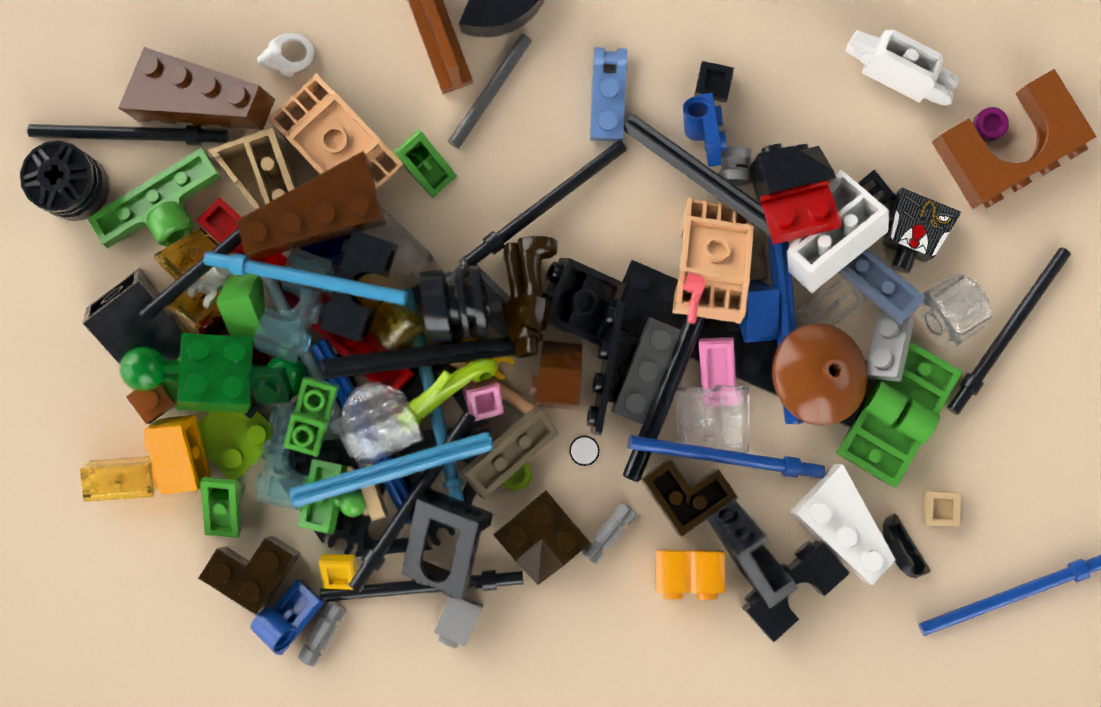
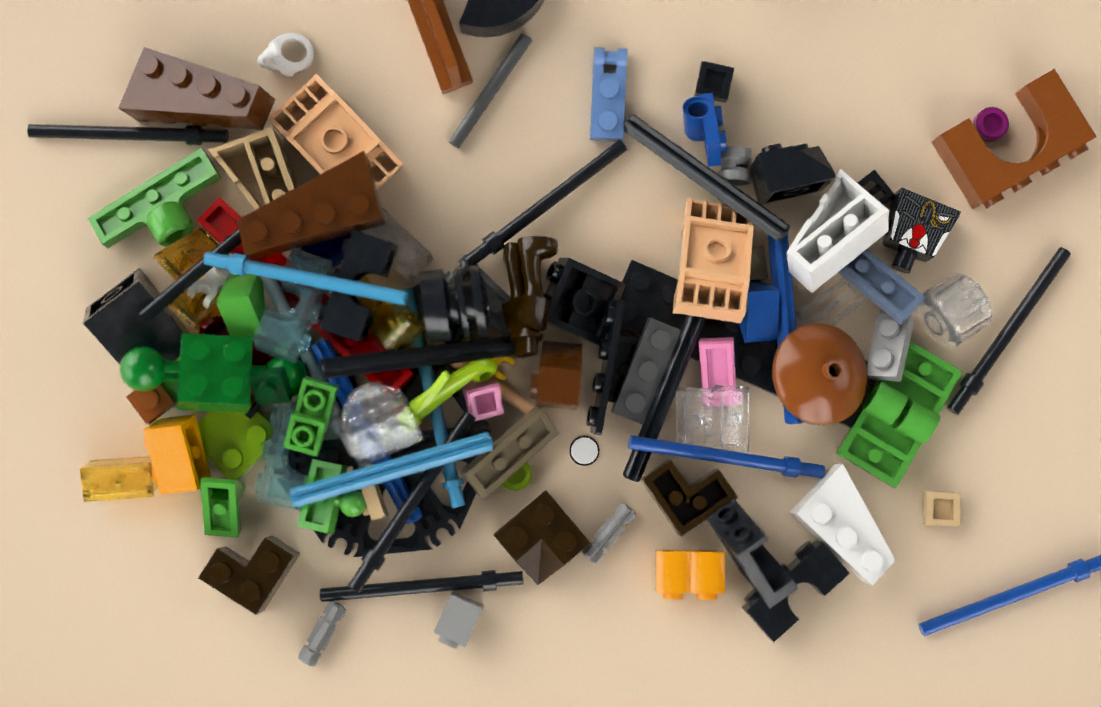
(77, 194): black wheel -> none
(283, 623): blue plate -> none
(337, 570): yellow tile -> none
(425, 163): bright green slope -> none
(459, 515): black panel -> none
(694, 284): coral hand -> none
(800, 212): red plate -> none
(903, 548): black tile -> none
(904, 66): white hinge -> none

